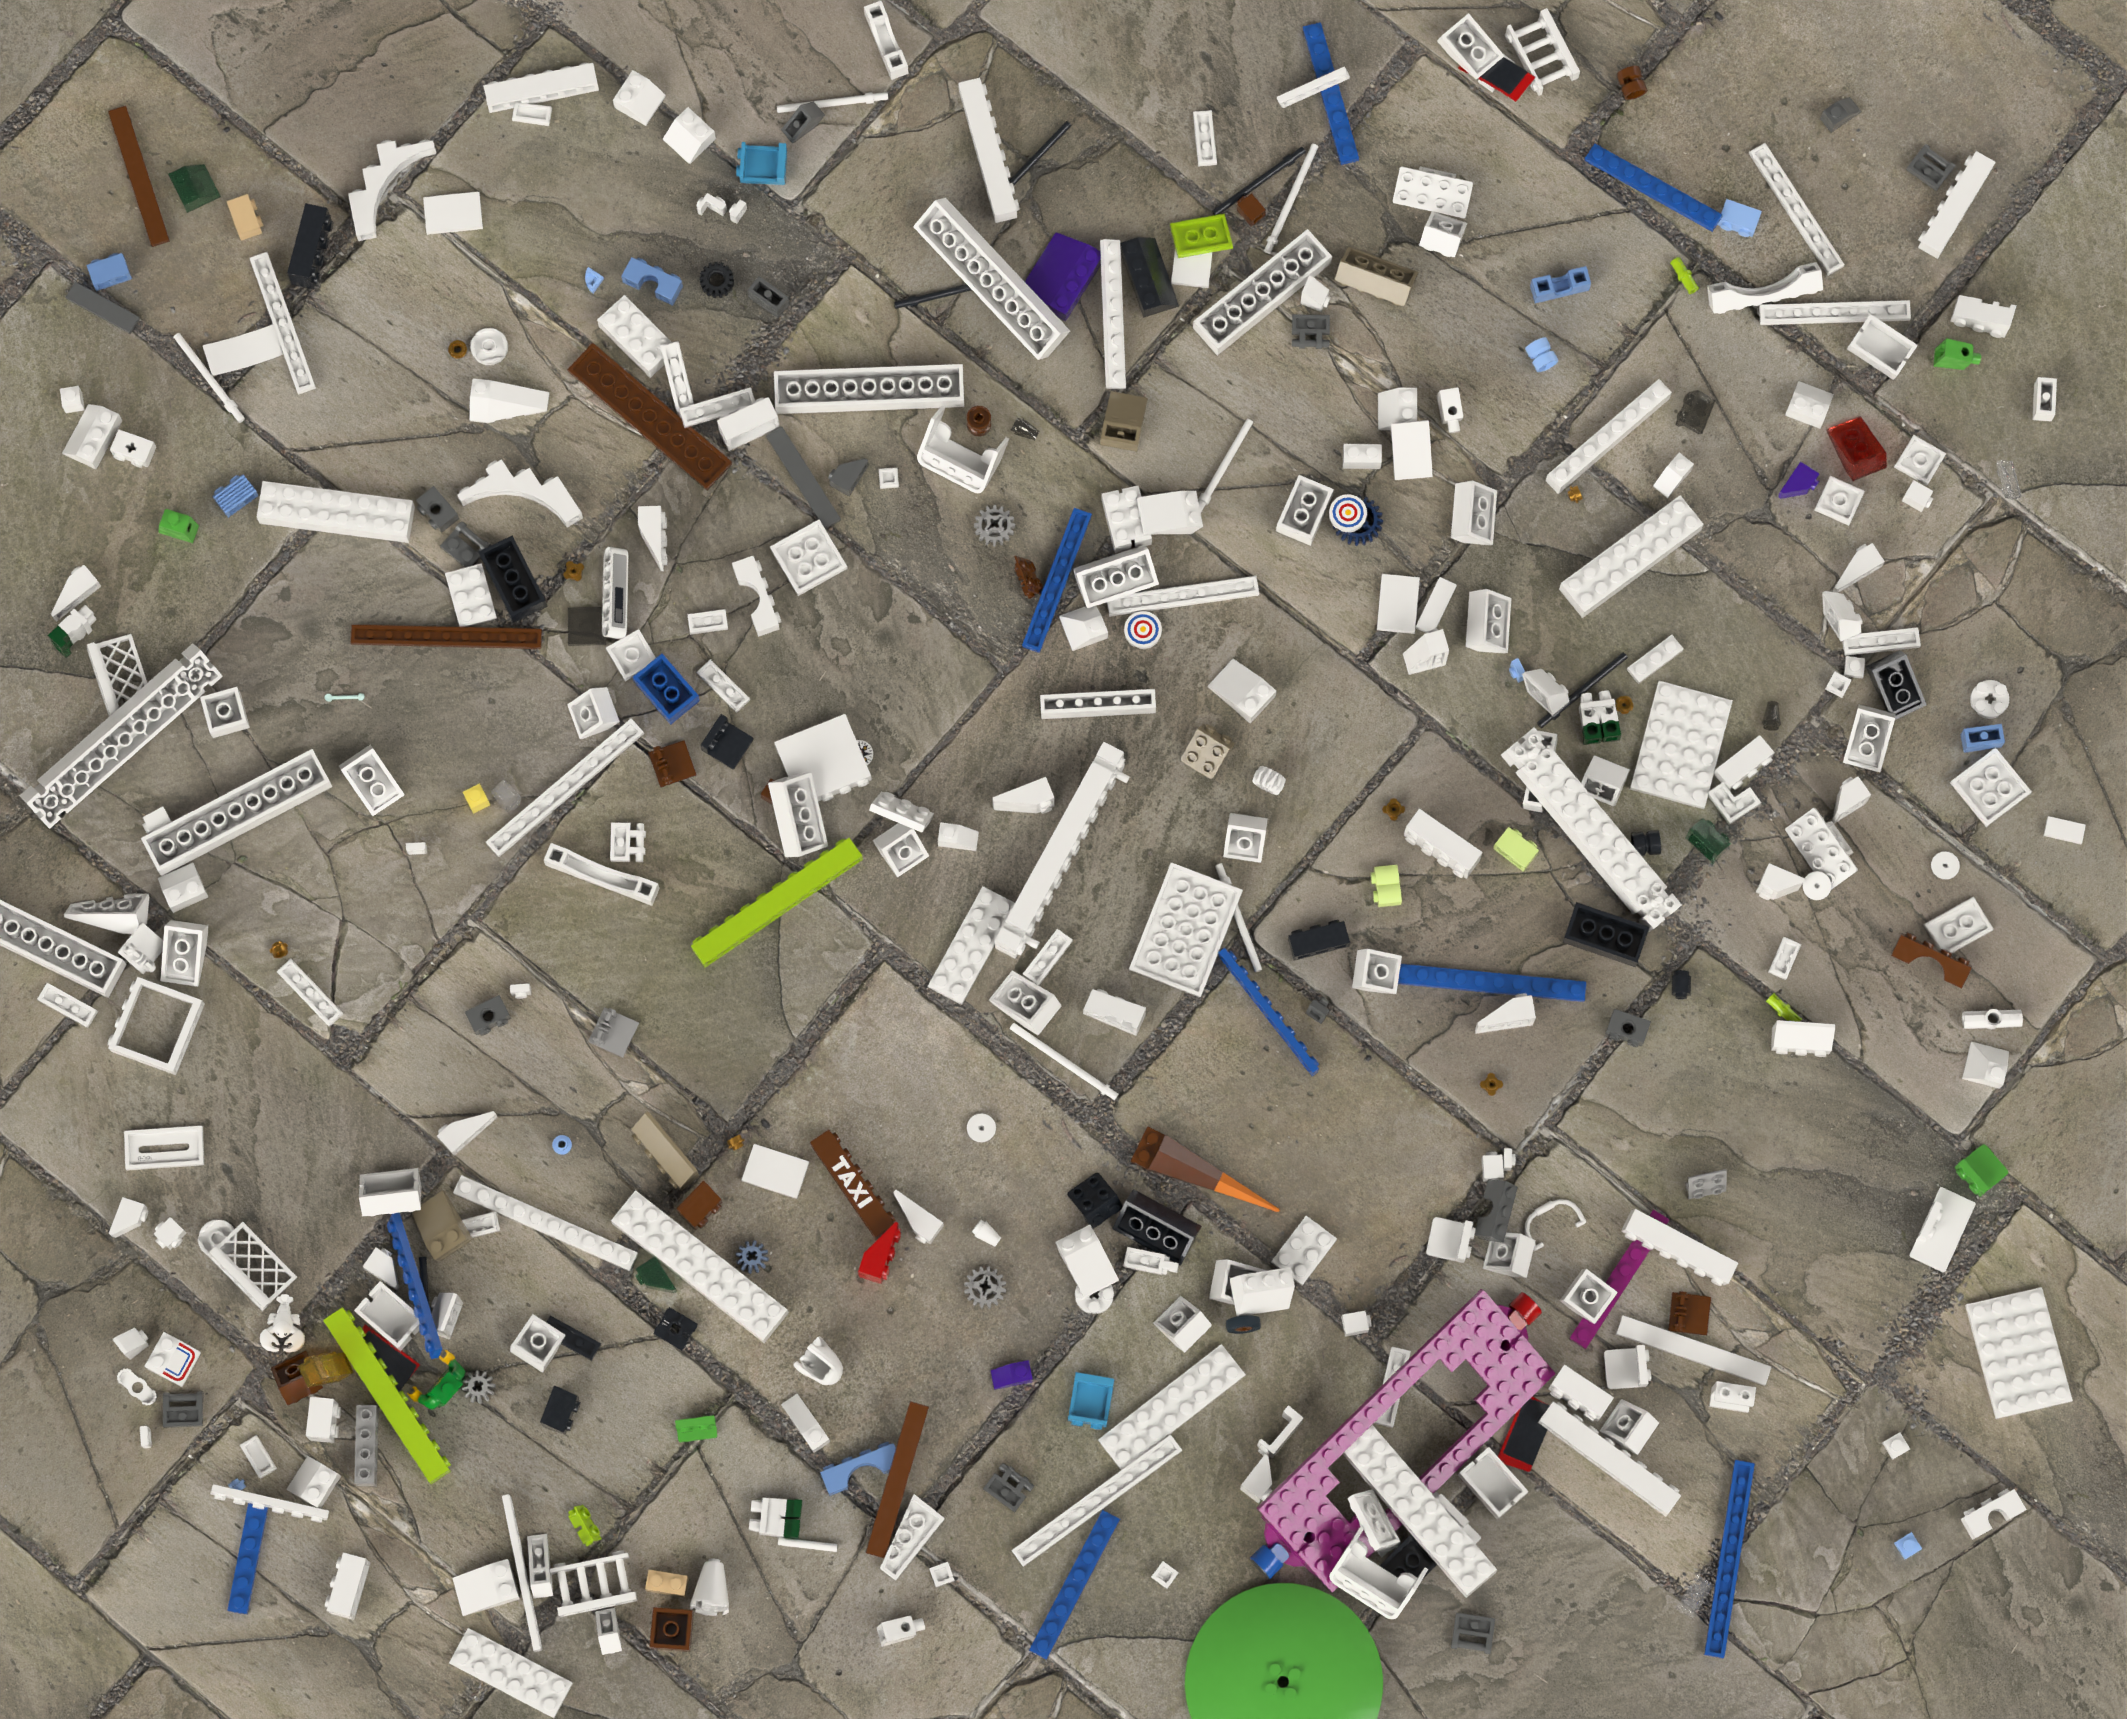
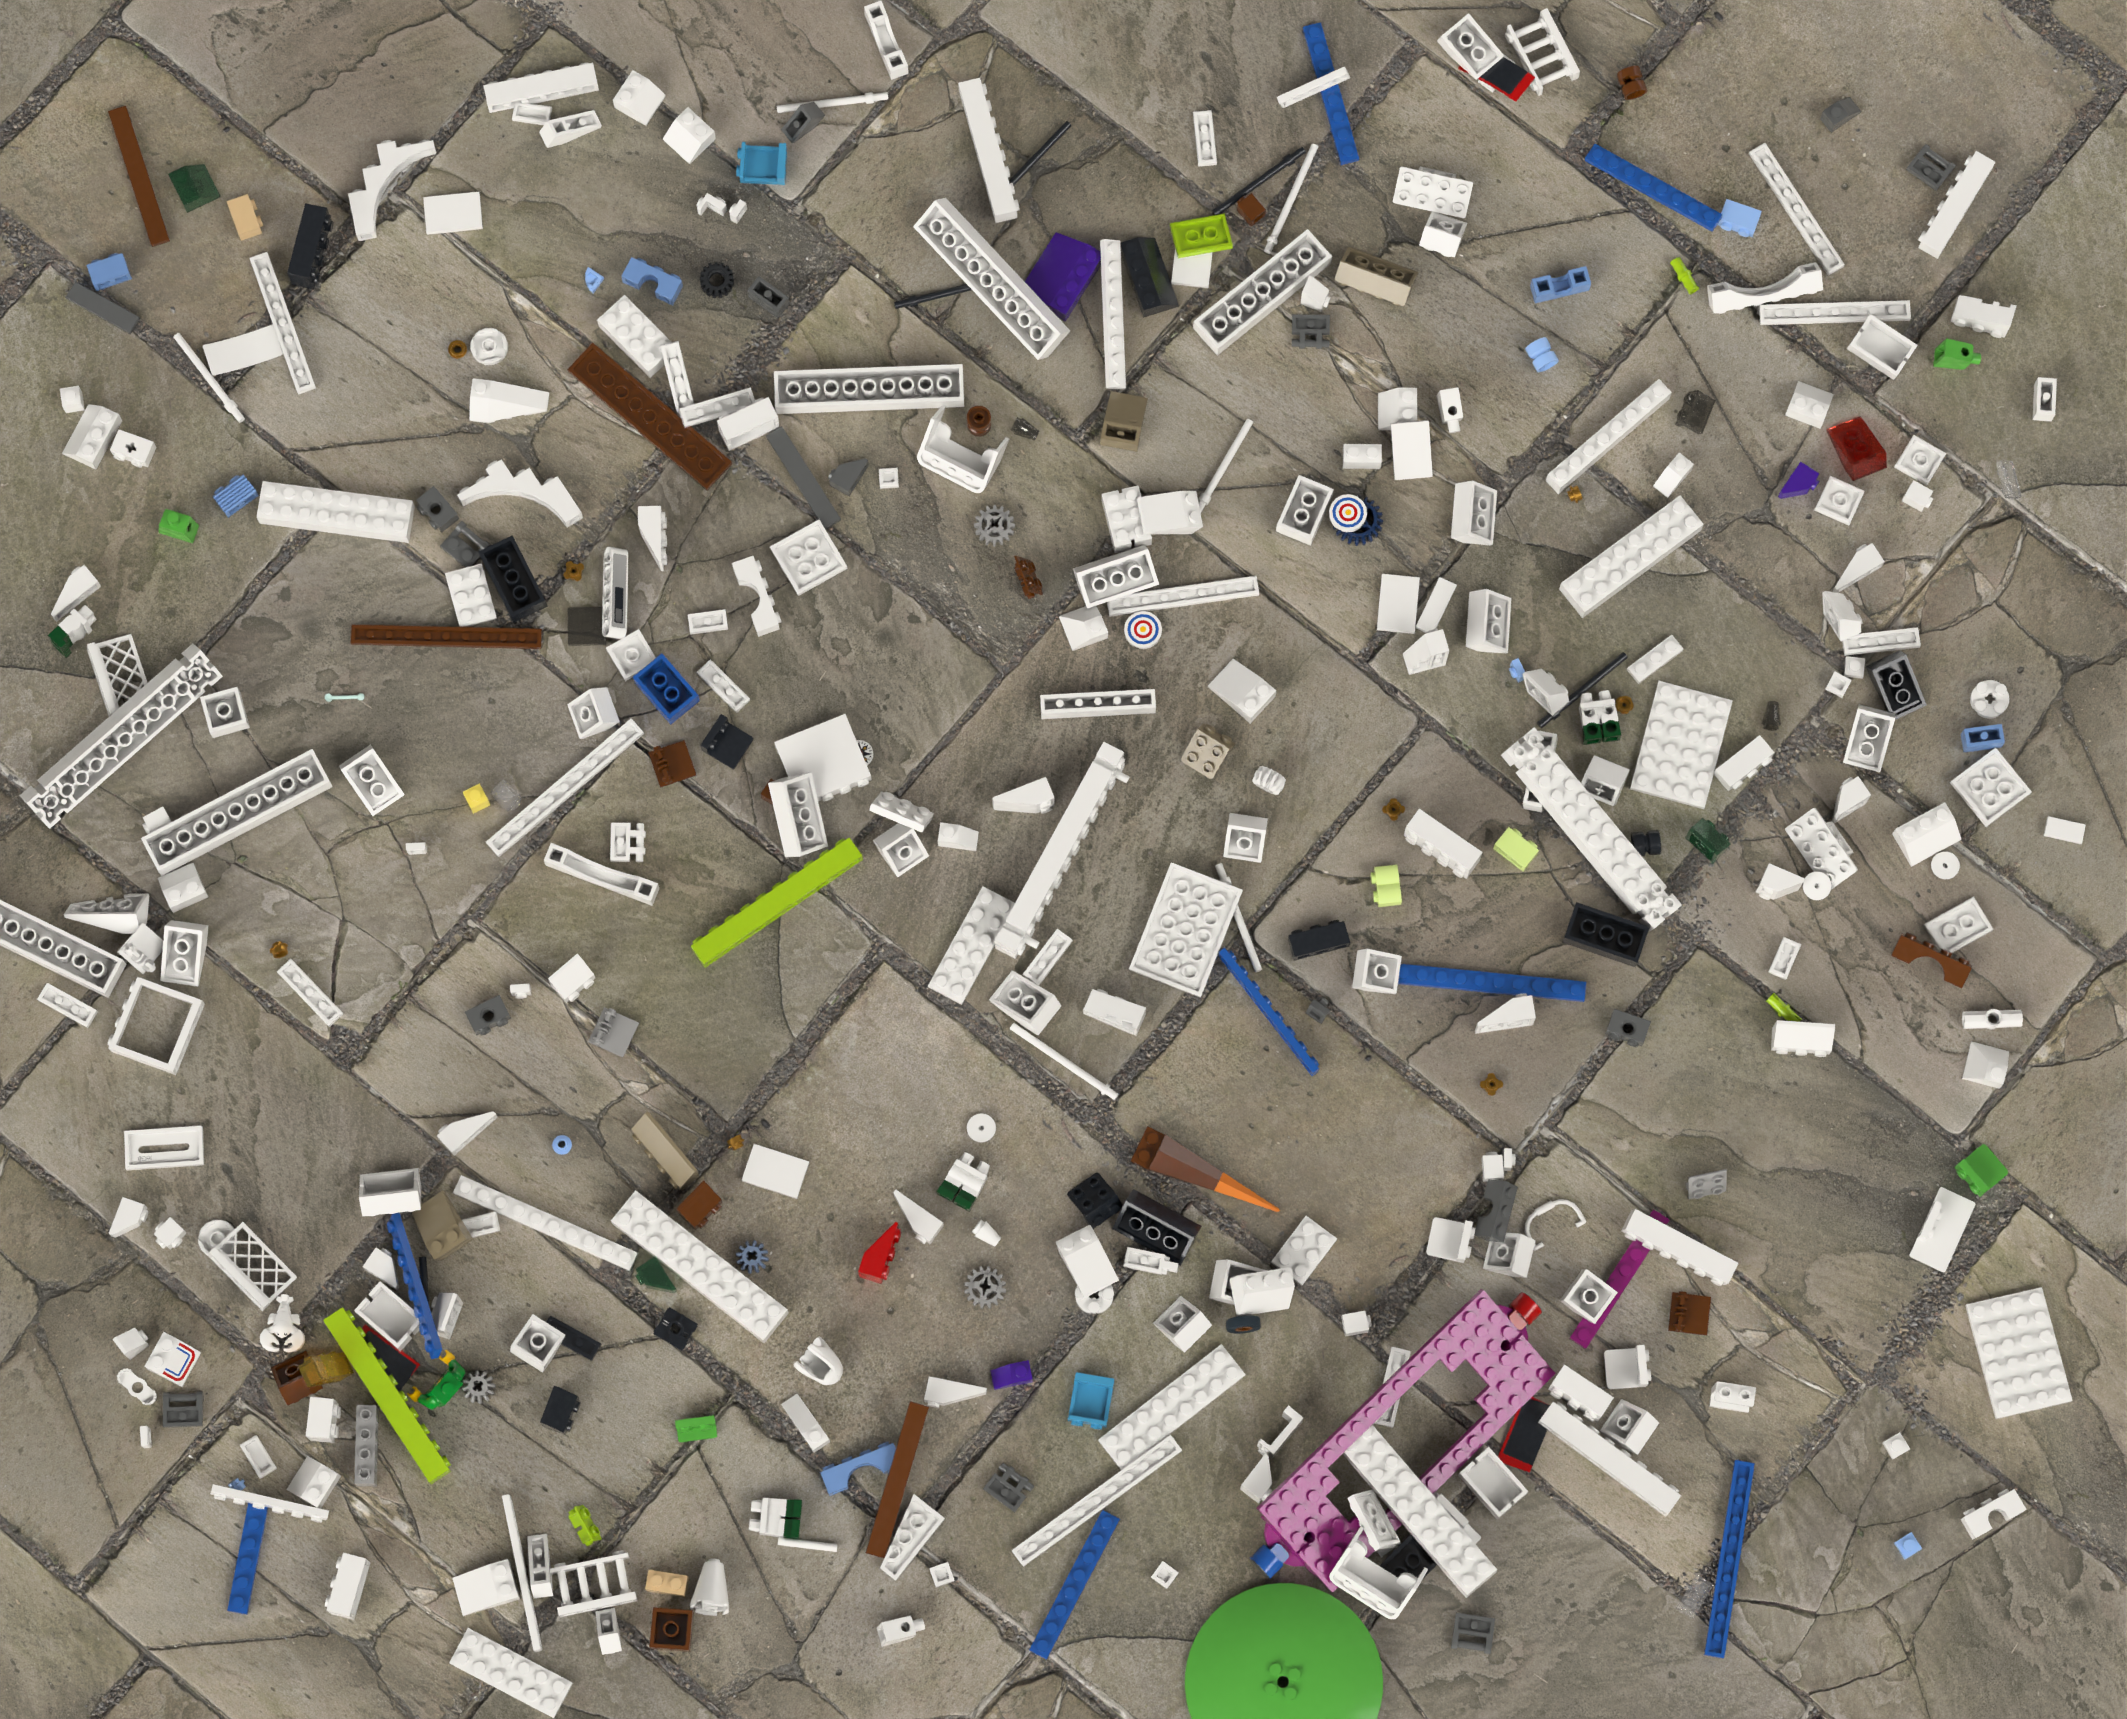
(568, 128): none -> white slope
(572, 979): none -> white slope
(852, 1184): reddish brown brick -> none
(947, 1392): none -> white slope
(964, 1175): none -> white hips
(1056, 580): blue plate -> none
(1681, 984): black brick -> none
(1693, 1350): white tile -> none
(1730, 806): white plate -> none
(1927, 834): none -> white slope

